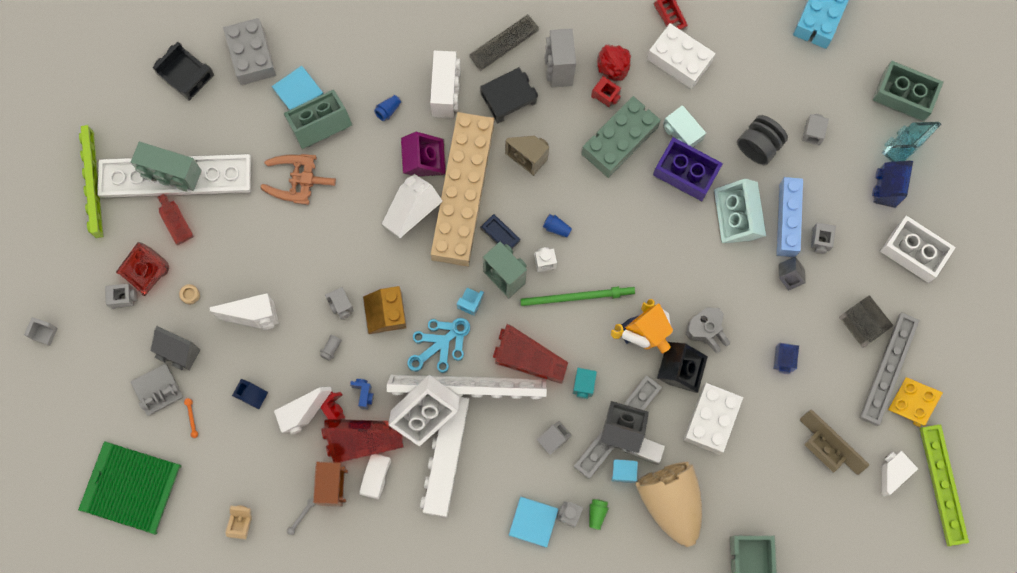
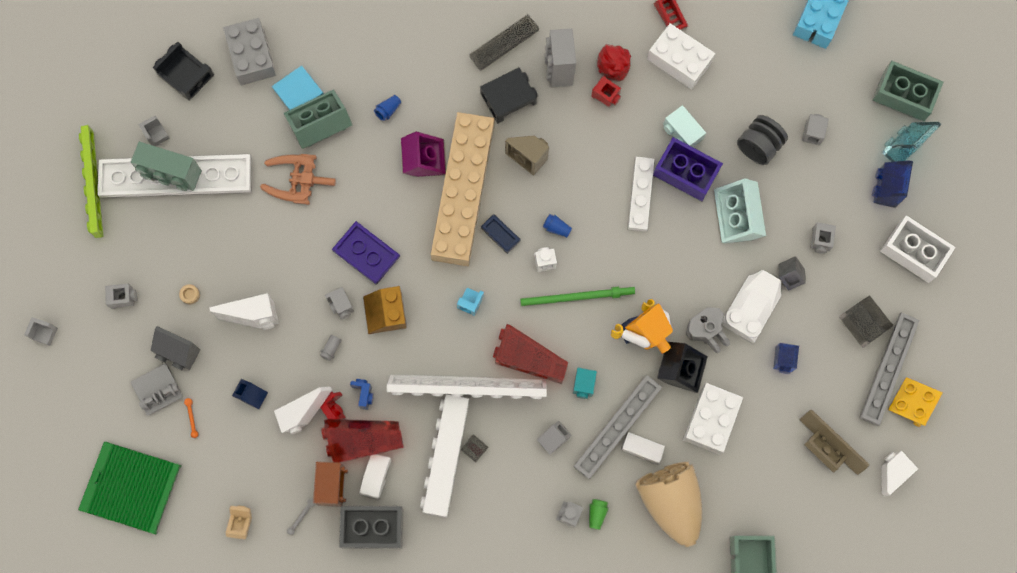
(143, 268): clear red slope -> none
(154, 131): none -> light grey panel
(174, 220): clear red hinge -> none
(366, 252): none -> dark purple tile
(371, 527): none -> dark grey brick
(411, 204): white slope -> none
(424, 410): white brick -> none
(440, 342): medium azure plant -> none
(445, 84): white brick -> none
(474, 448): none -> clear smoke tile
(505, 269): sand green brick -> none
(533, 522): medium azure tile -> none
(620, 136): sand green piece -> none
(624, 427): dark grey slope -> none
(624, 471): medium azure panel -> none
(641, 194): none -> white plate
(753, 305): none -> white slope
(789, 217): light blue brick -> none
(944, 485): lime plate -> none

